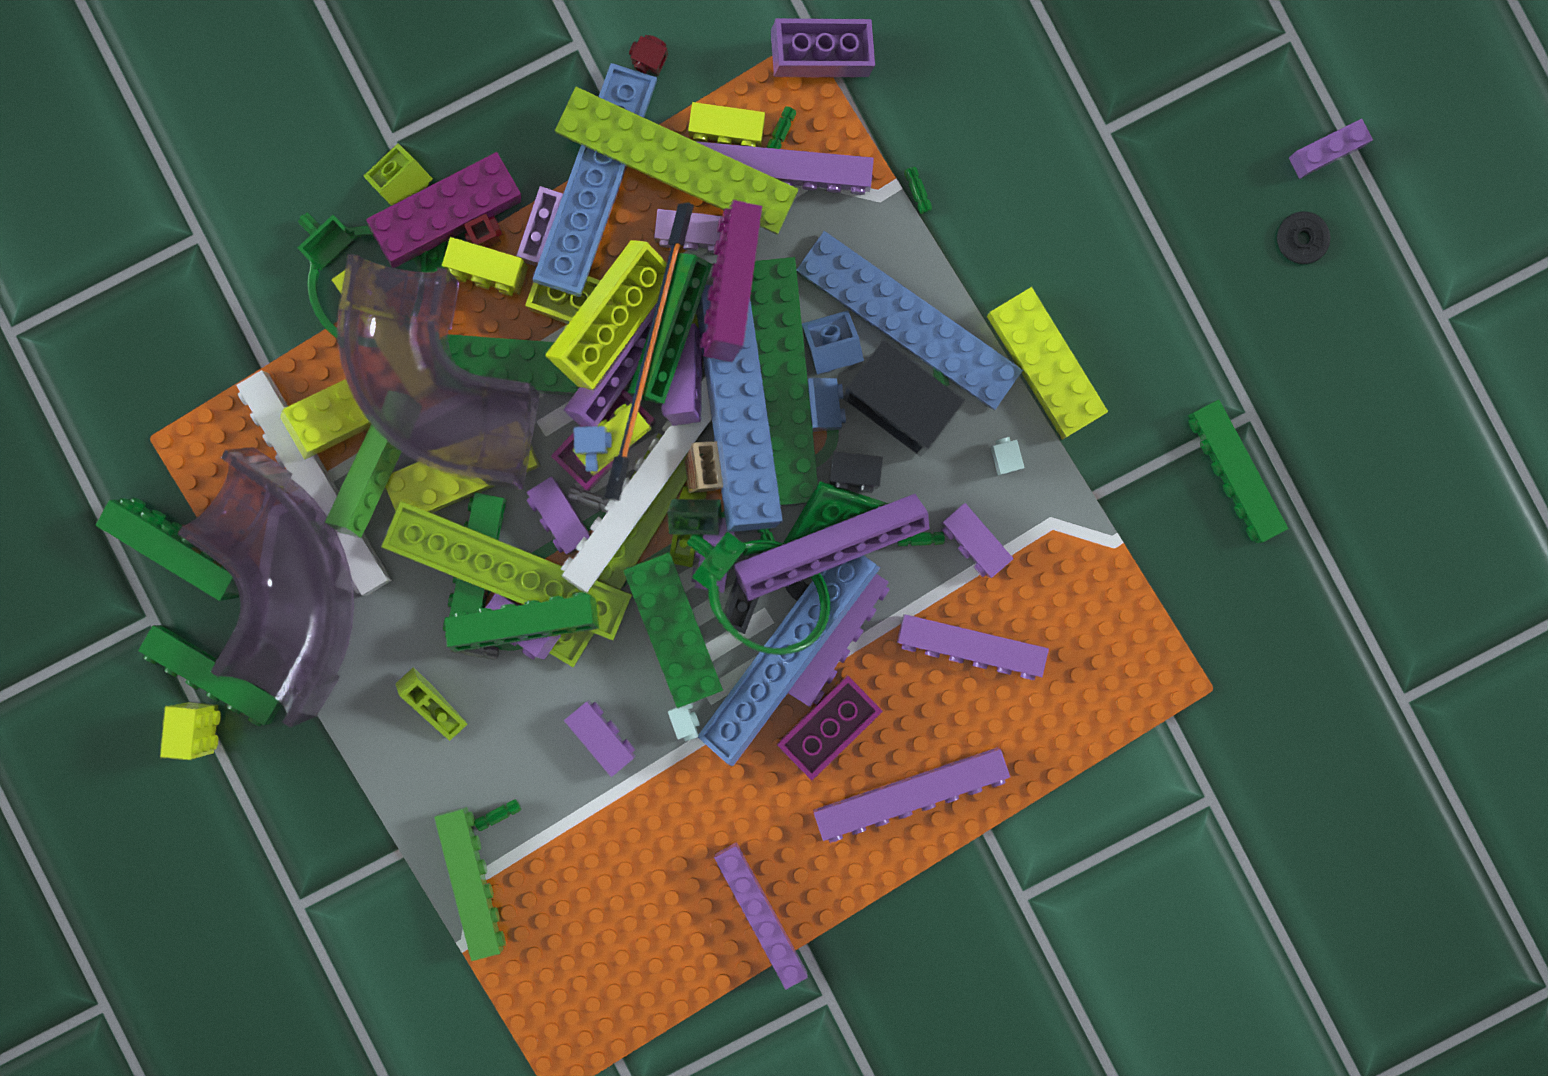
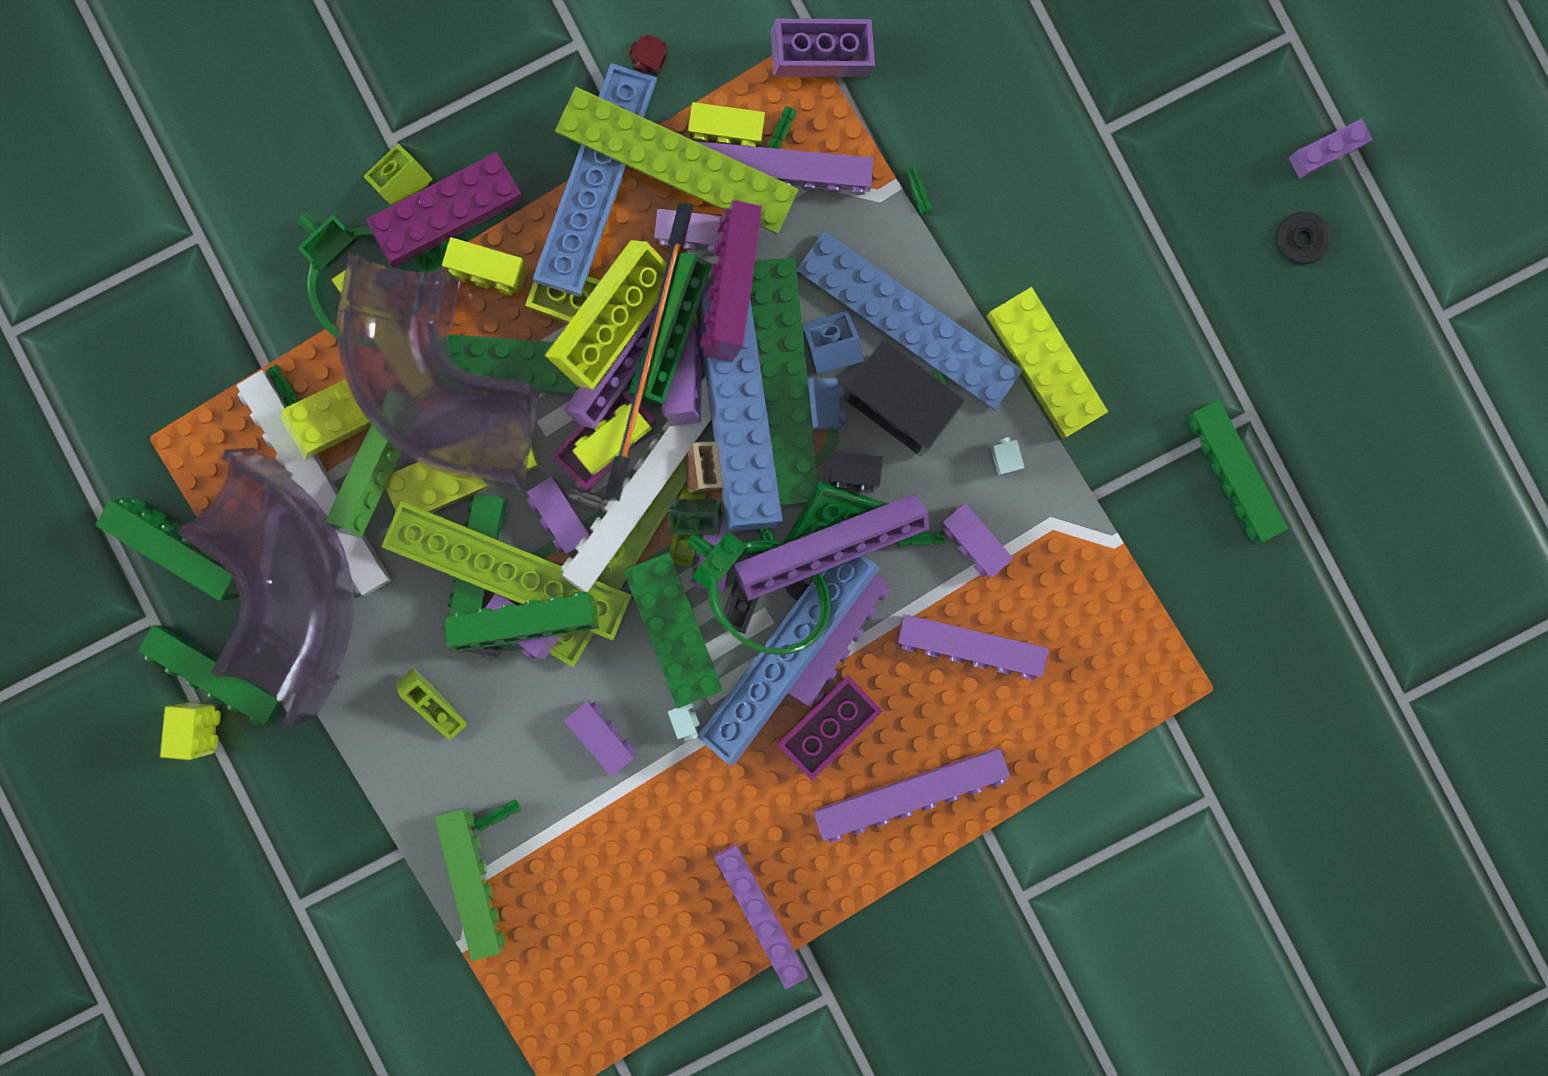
(282, 385): none -> green axle
(483, 231): dark red brick -> none
(539, 225): lavender brick -> none
(591, 442): medium blue brick -> none

